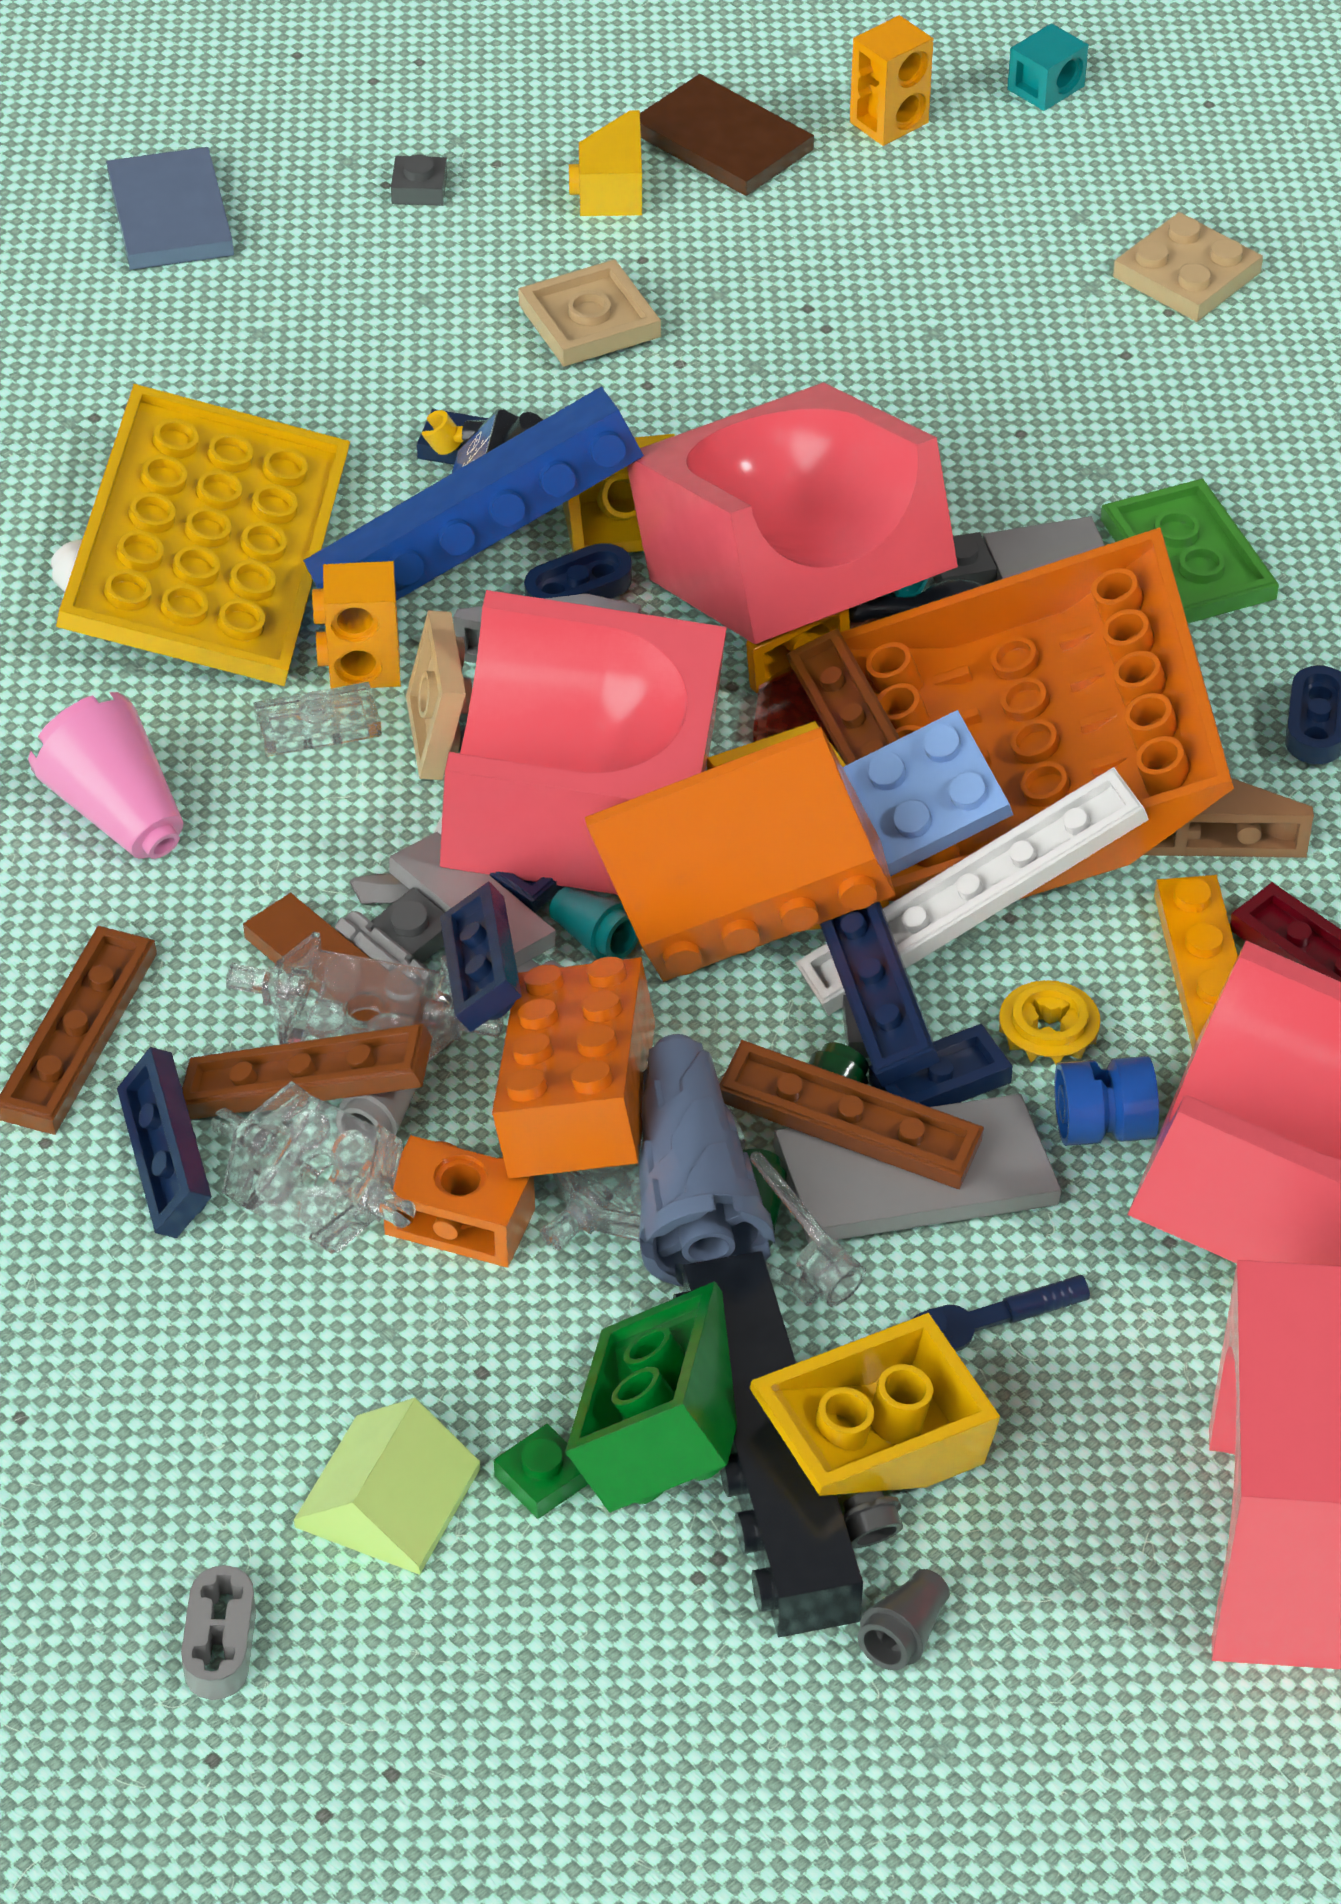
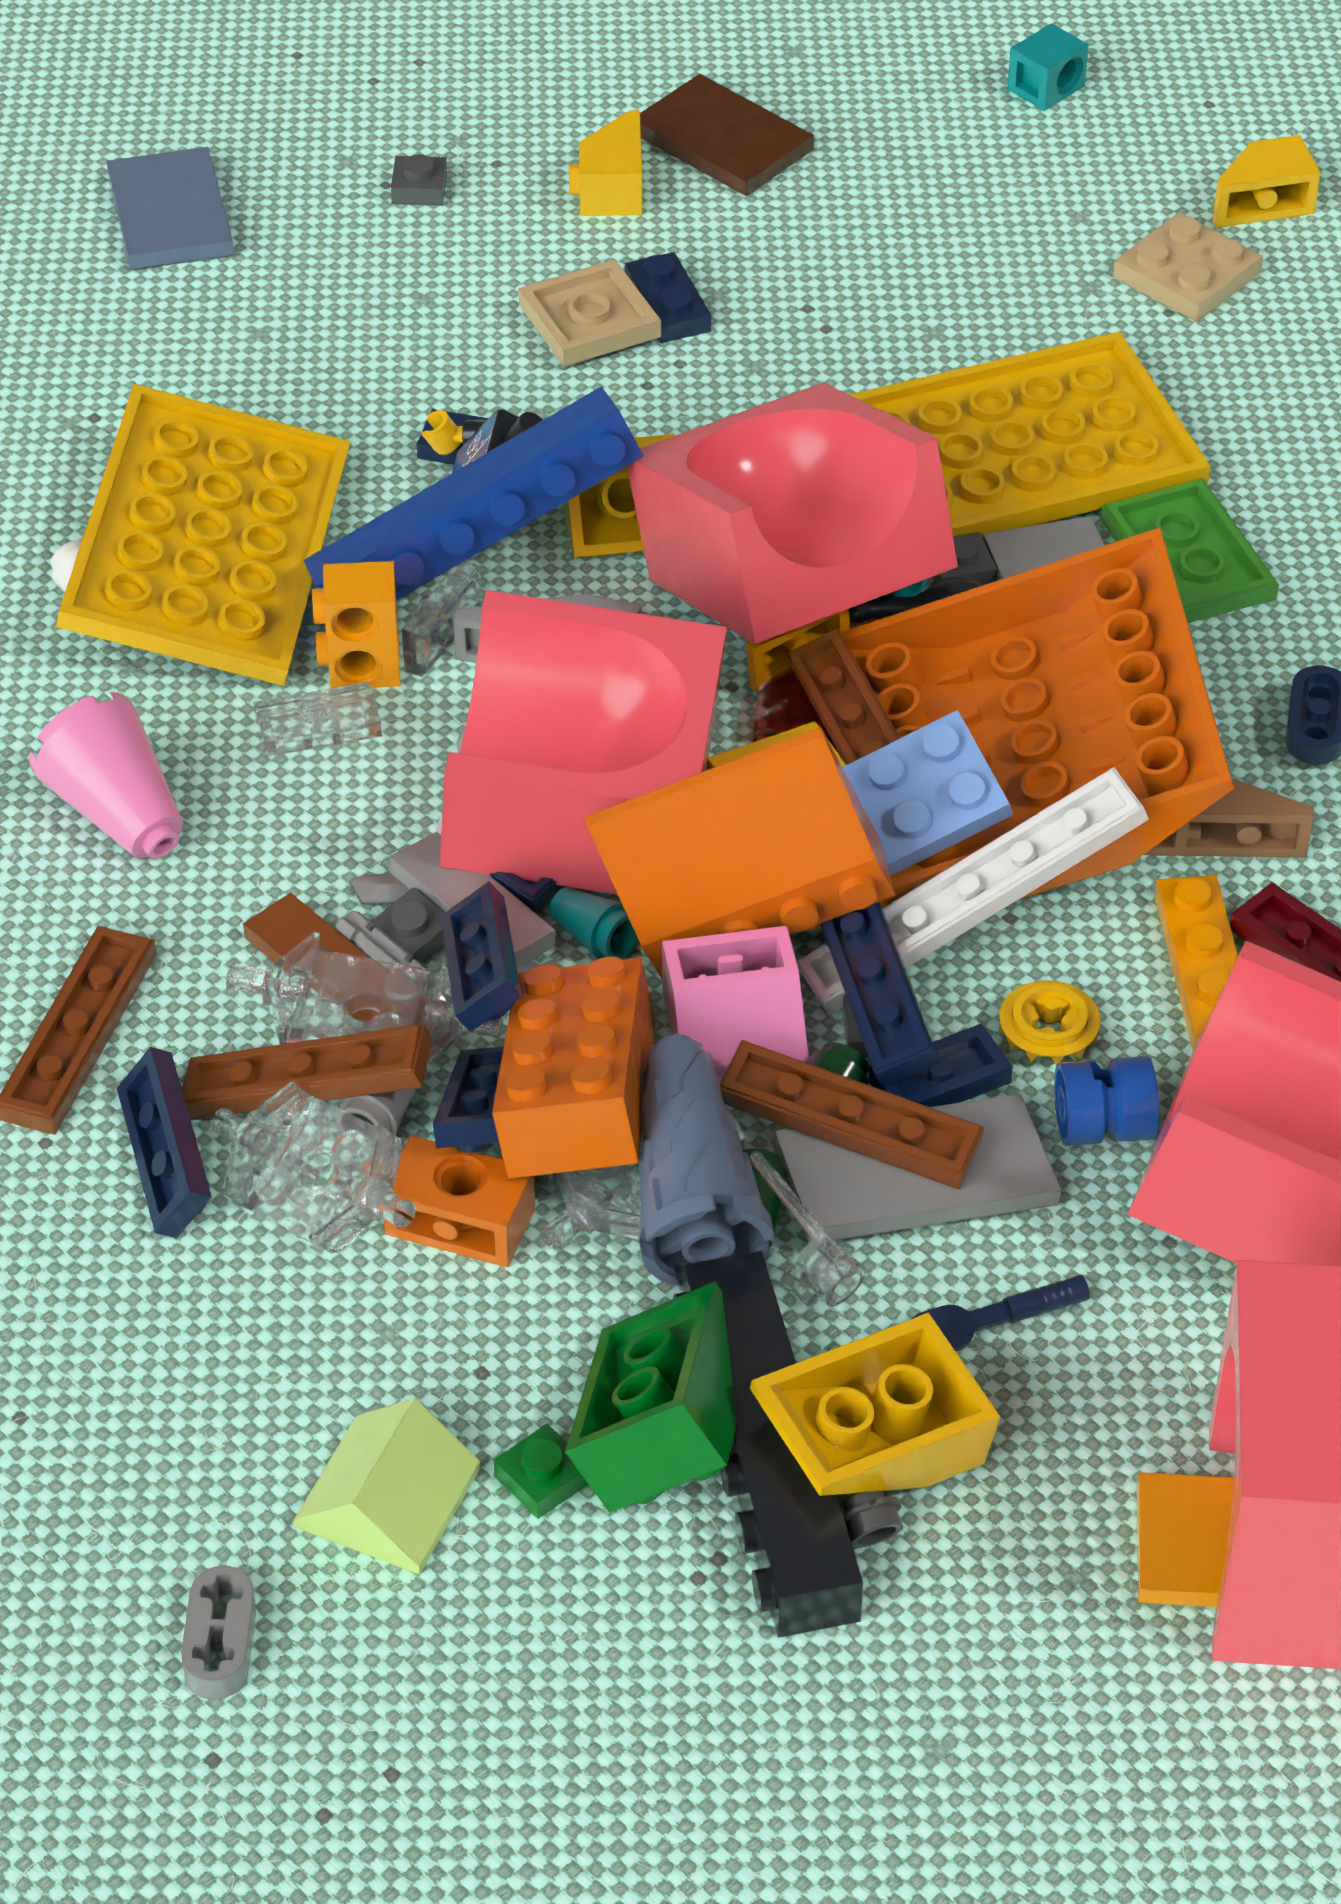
(431, 626): none -> clear plate
(437, 694): tan plate -> none
(467, 1104): none -> dark blue plate
(593, 570): dark blue plate -> none
(671, 296): none -> dark blue plate
(735, 991): none -> bright pink slope
(891, 80): light orange brick -> none
(901, 1623): dark grey cone -> none
(1046, 433): none -> yellow plate
(1182, 1537): none -> light orange tile
(1267, 183): none -> yellow slope

